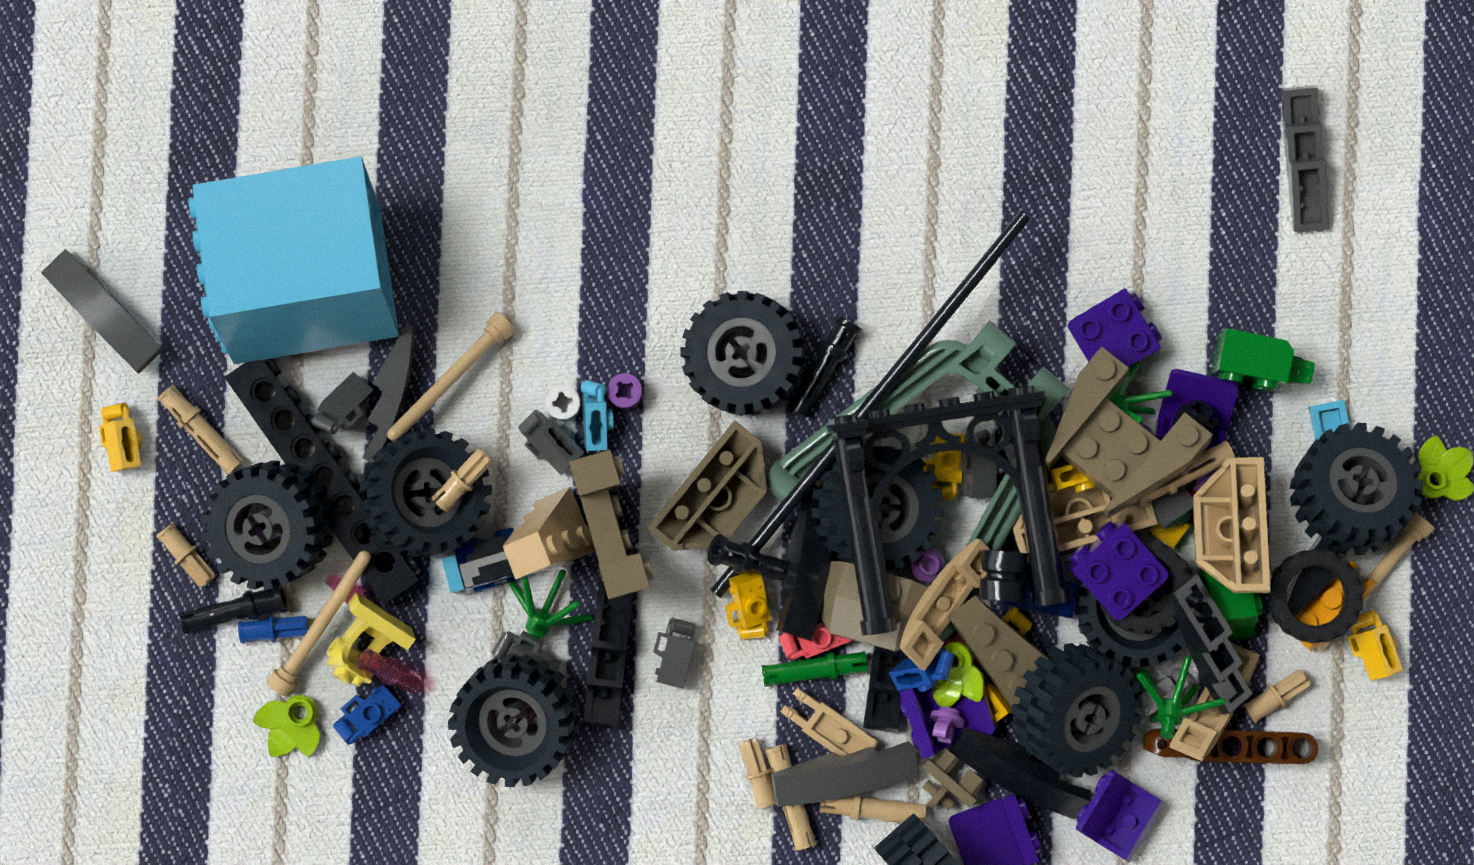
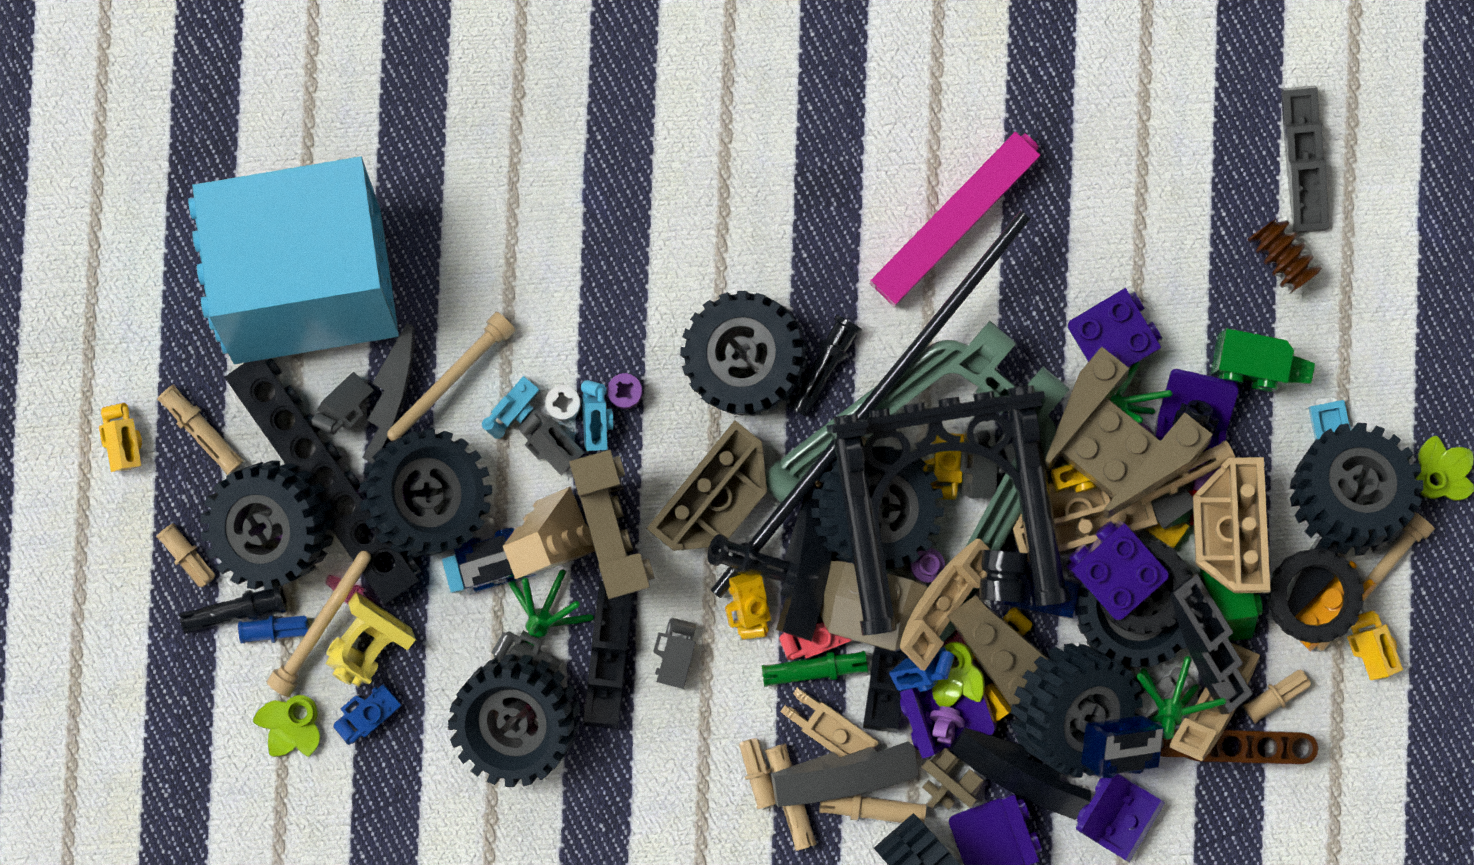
(102, 311): dark grey slope -> none
(390, 671): clear pink pin -> none
(462, 480): tan axle -> none
(511, 408): none -> medium azure piece
(955, 218): none -> dark pink brick
(1122, 746): none -> brick
(1285, 254): none -> reddish brown piece

